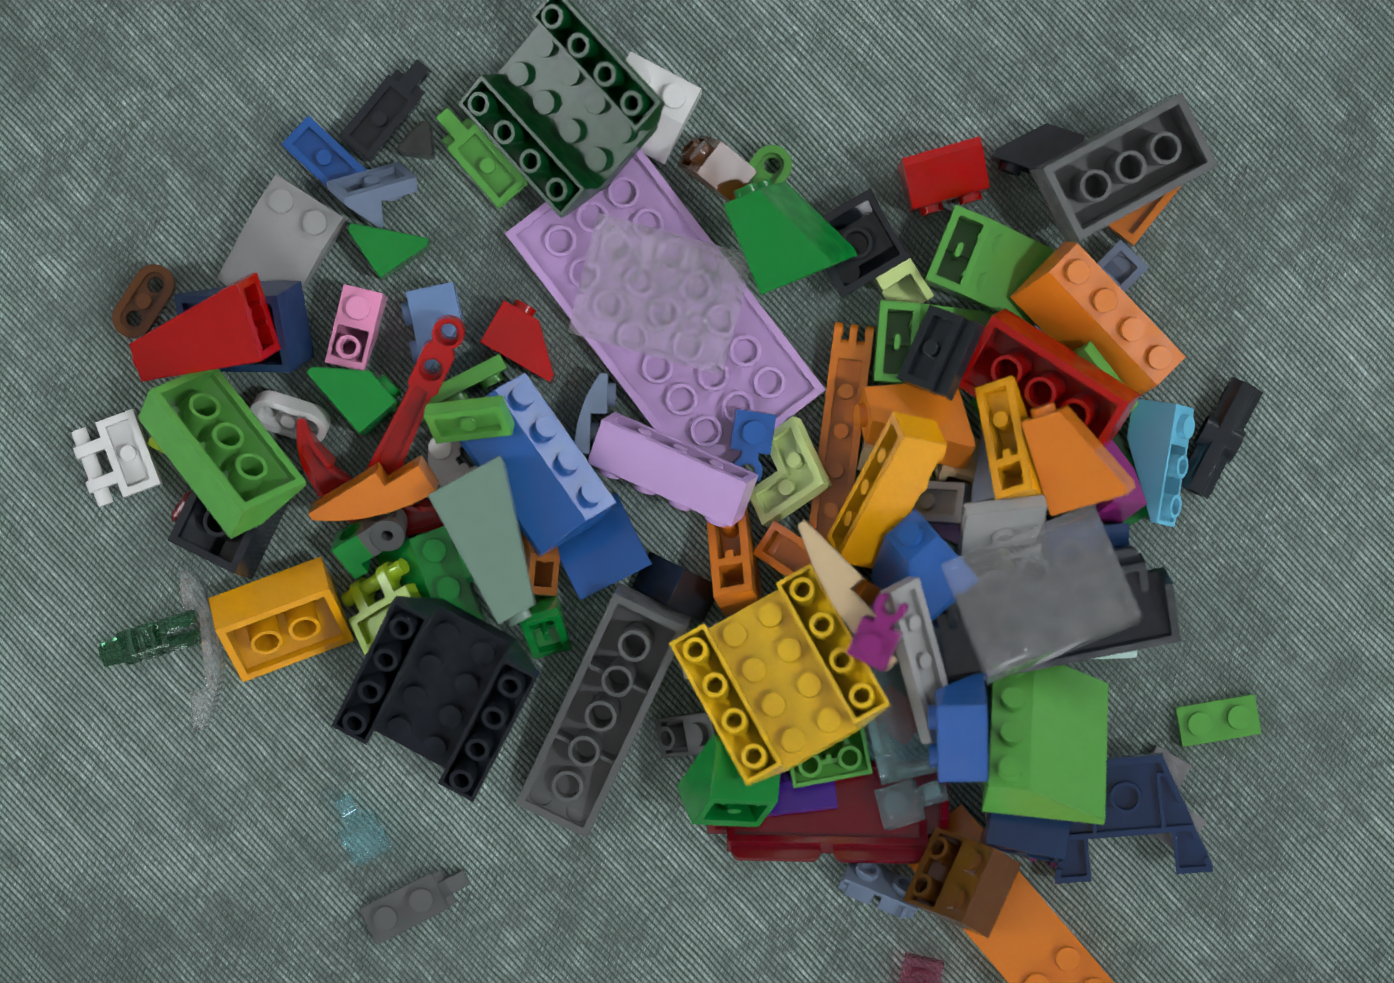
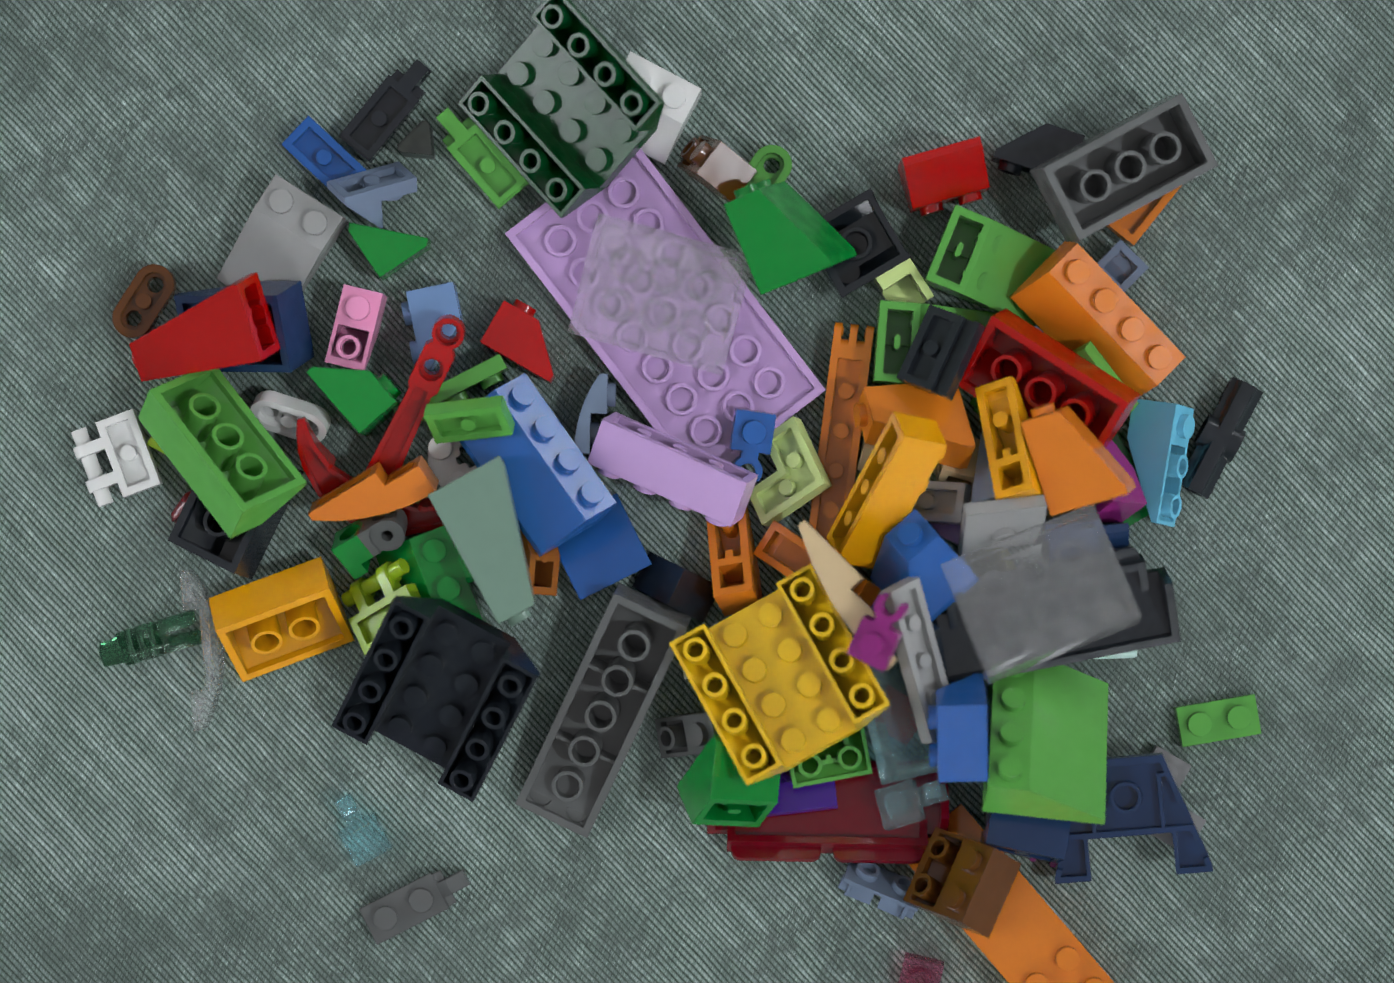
(546, 628): green slope -> none

